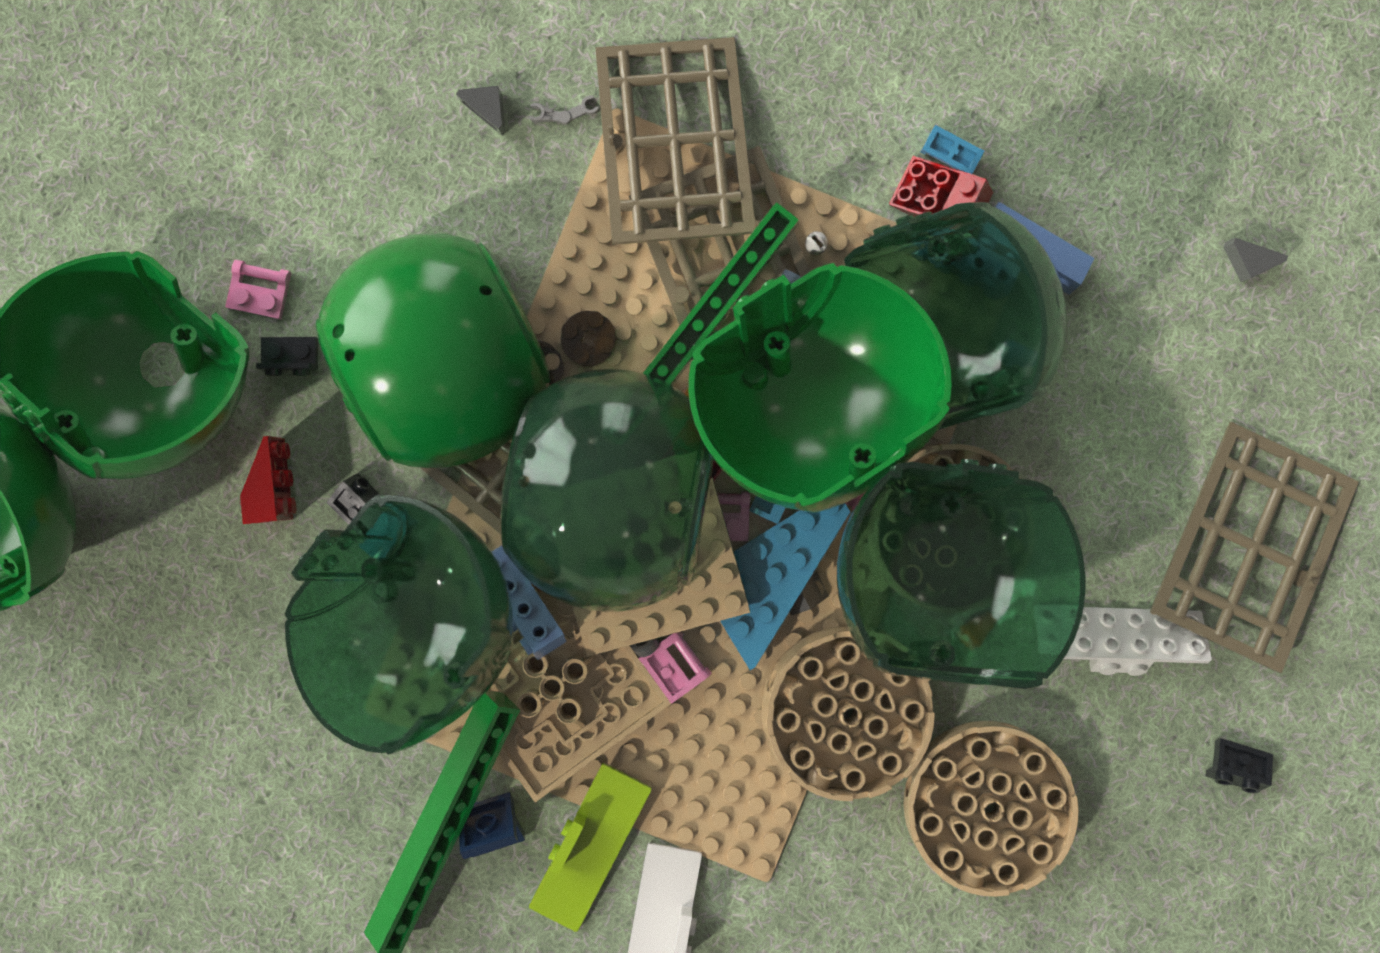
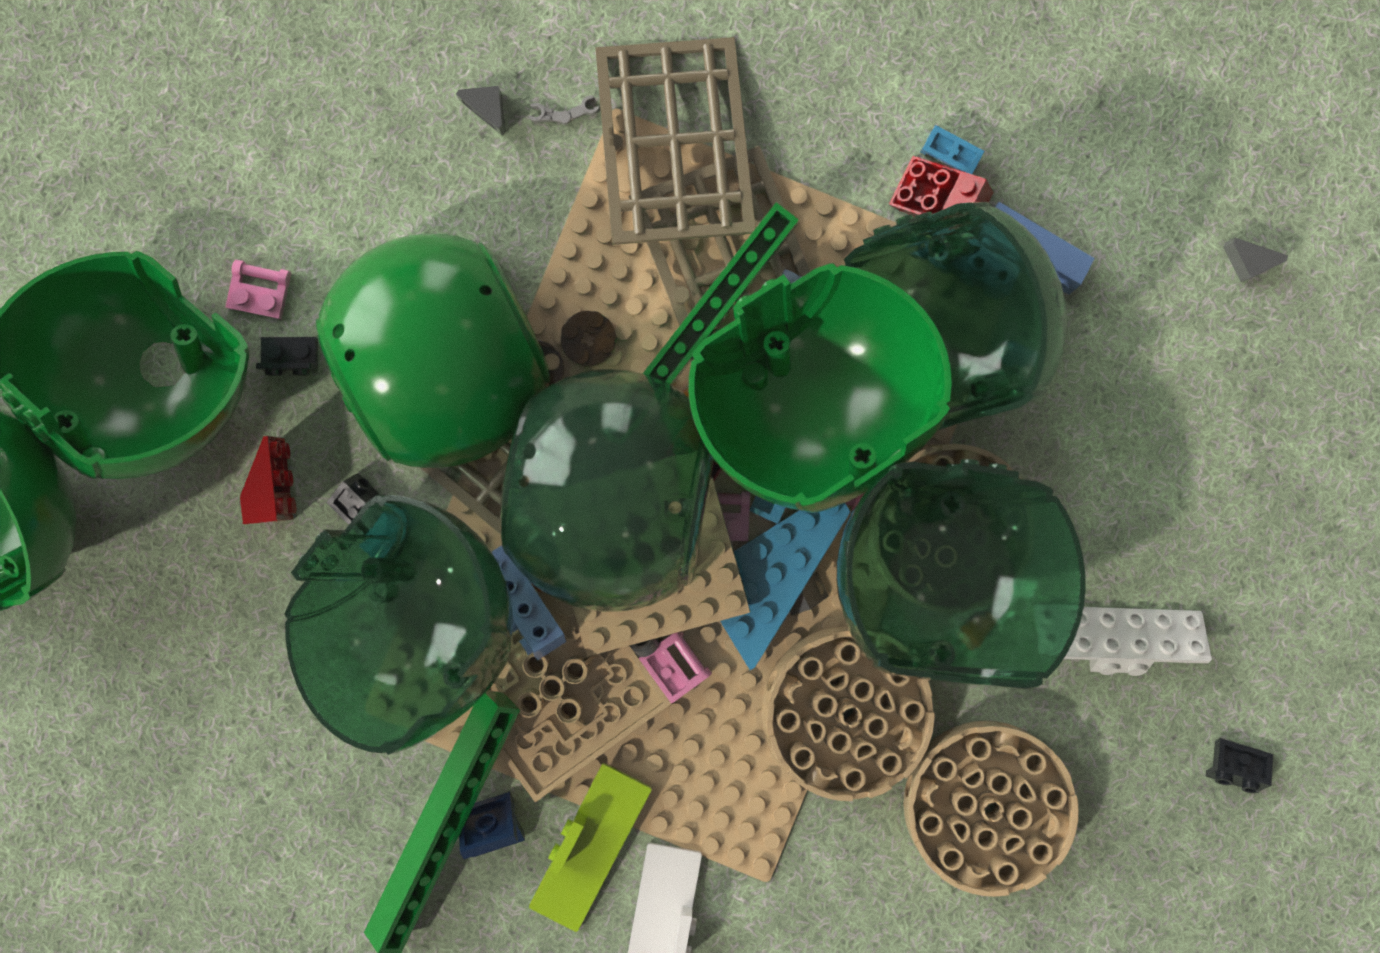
(812, 246): white hinge -> none
(1305, 579): dark tan door -> none

